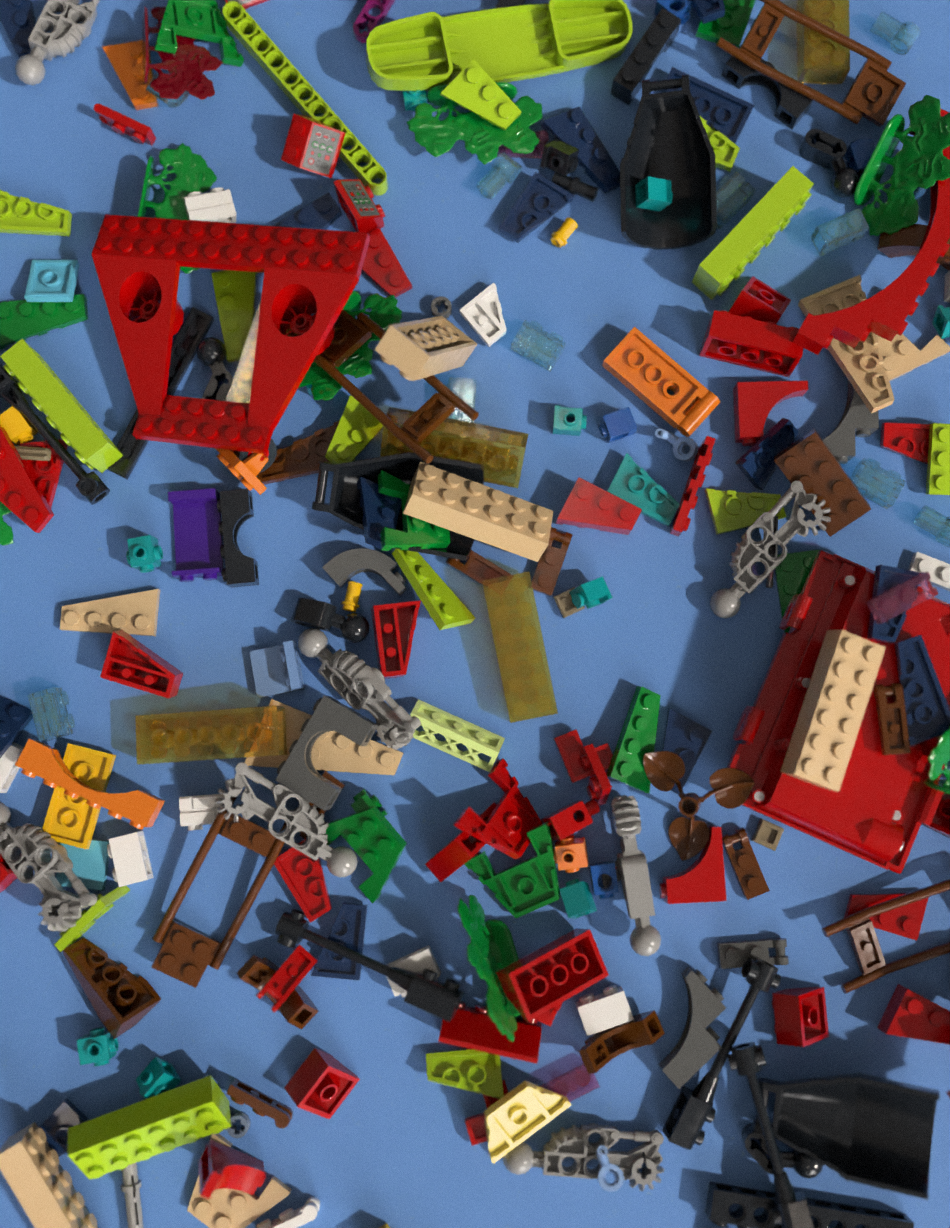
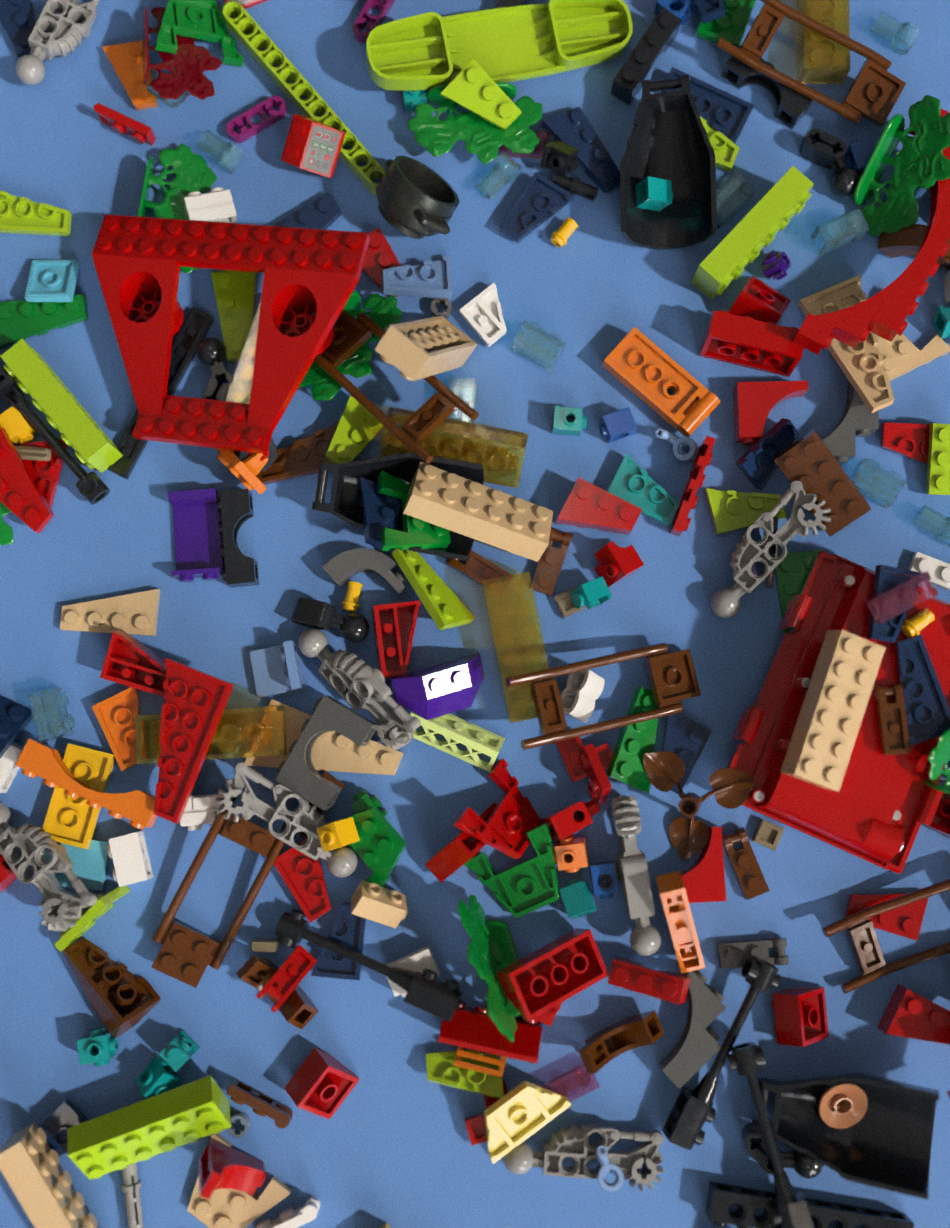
(118, 723): none -> orange wing
(144, 553): teal brick -> none
(179, 1051): none -> teal brick
(187, 726): none -> red wing
(225, 154): none -> clear light blue piece
(238, 122): none -> magenta beam
(265, 945): none -> dark tan tile
(338, 834): none -> yellow brick
(358, 205): red slope -> none
(379, 904): none -> tan brick
(415, 198): none -> pearl dark grey piece
(421, 280): none -> medium blue wing
(440, 687): none -> dark purple wedge
(458, 1063): none -> orange tile
(580, 694): none -> white brick
(604, 1010): white brick -> none
(617, 562): none -> red brick
(648, 981): none -> red arch
(670, 677): none -> reddish brown plate
(680, 921): none -> orange brick
(776, 265): none -> dark purple gear
(843, 1105): none -> nougat dish
(917, 623): none -> yellow pin

